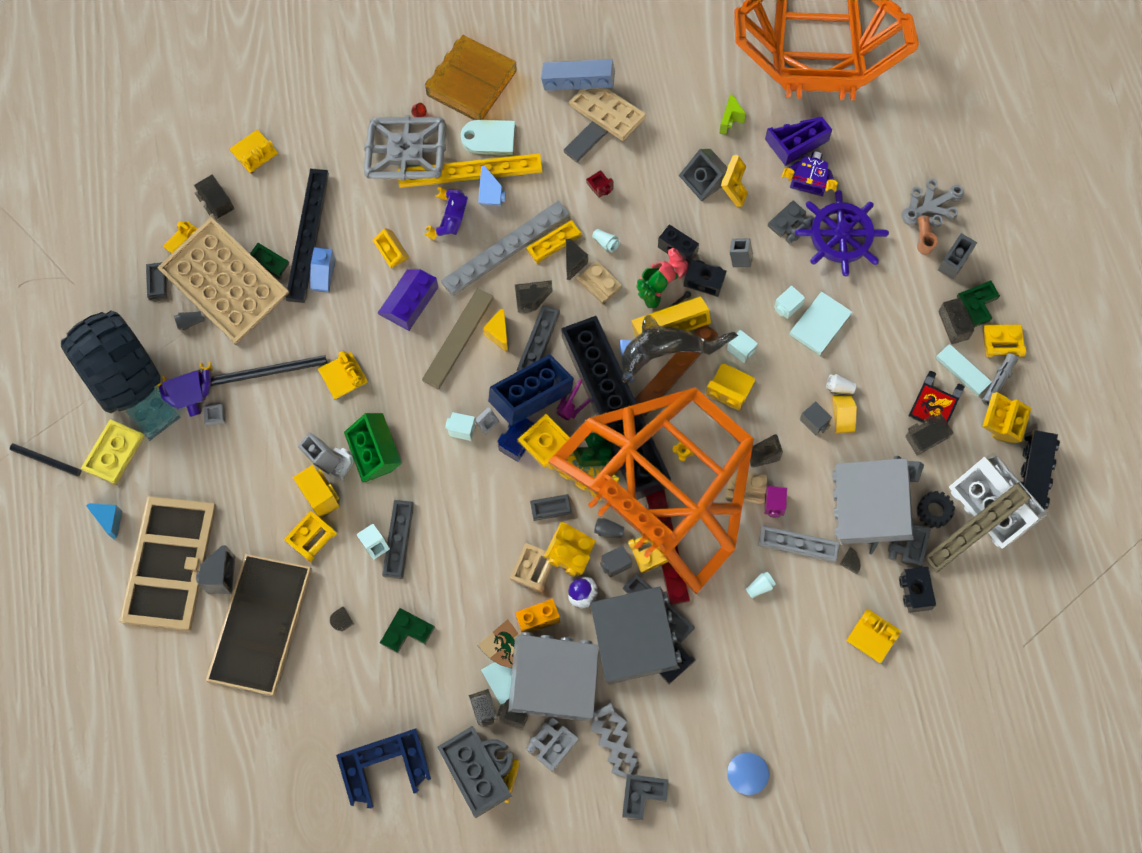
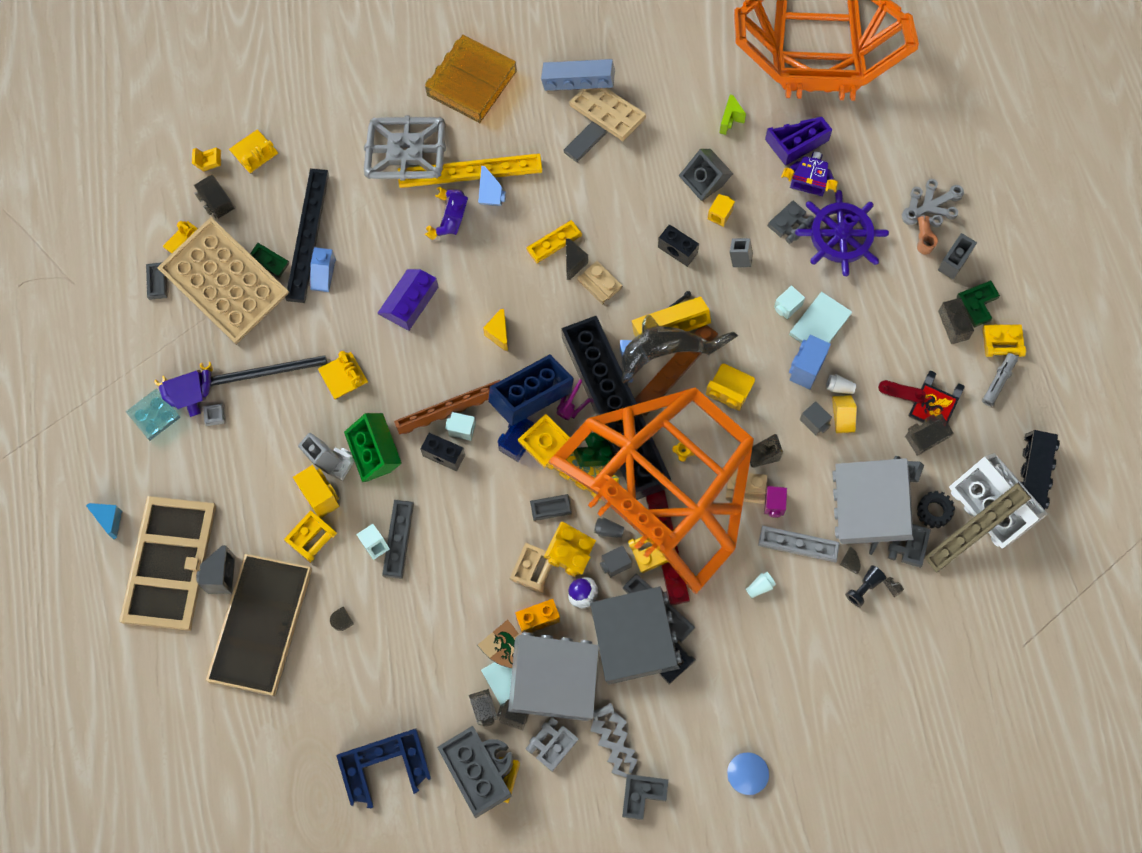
(45, 459): black bar -> none
(110, 361): black wheel -> none
(112, 452): light yellow tile -> none
(187, 319): dark grey cone -> none
(207, 159): none -> yellow bracket
(390, 248): yellow slope -> none
(405, 625): dark green plate -> none
(419, 110): clear red hinge -> none
(442, 451): none -> black brick
(443, 409): none -> dark orange plate
(458, 338): dark tan tile -> none
(486, 420): light grey tile -> none
(490, 137): light aqua tile -> none
(505, 248): light grey plate -> none
(532, 295): clear smoke slope -> none
(539, 336): dark grey tile -> none
(600, 184): dark red bracket -> none
(606, 240): light aqua cone -> none
(655, 279): hair -> none
(696, 282): black brick -> none
(721, 209): none -> yellow brick
(732, 181): yellow plate -> none
(742, 346): light aqua brick -> none
(808, 361): none -> medium blue brick
(872, 579): none -> black piece
(873, 635): yellow hinge -> none
(894, 588): none -> clear smoke tile
(902, 391): none -> dark red piece
(921, 578): black brick -> none
(963, 370): light aqua tile -> none
(1006, 418): yellow brick -> none

